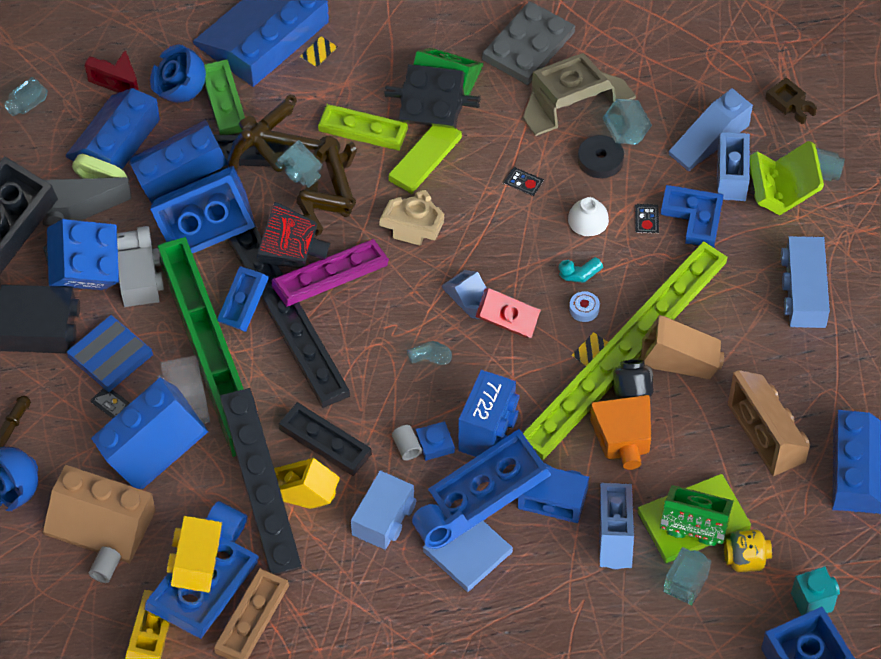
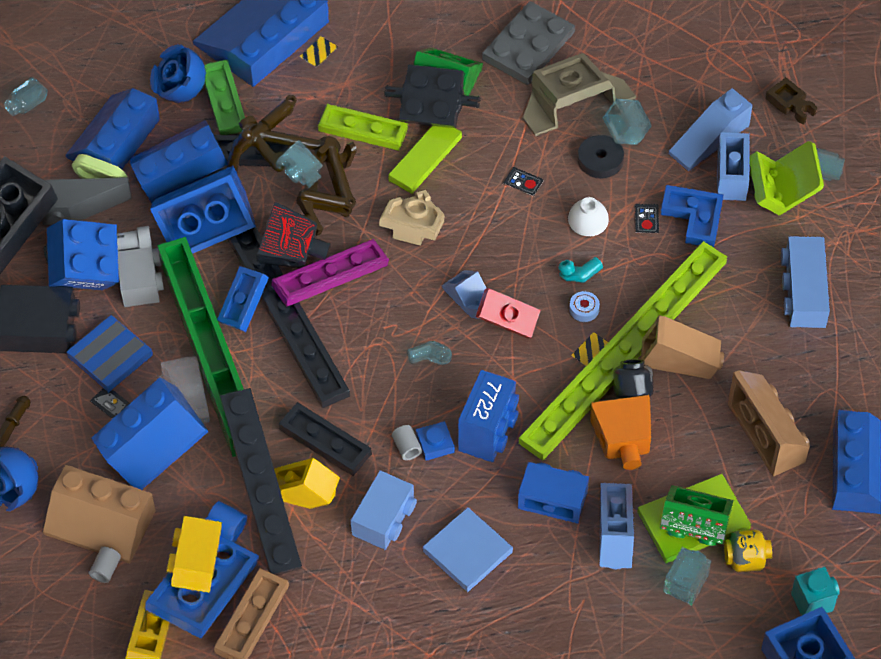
(110, 76): dark red slope -> none
(443, 524): blue hinge -> none

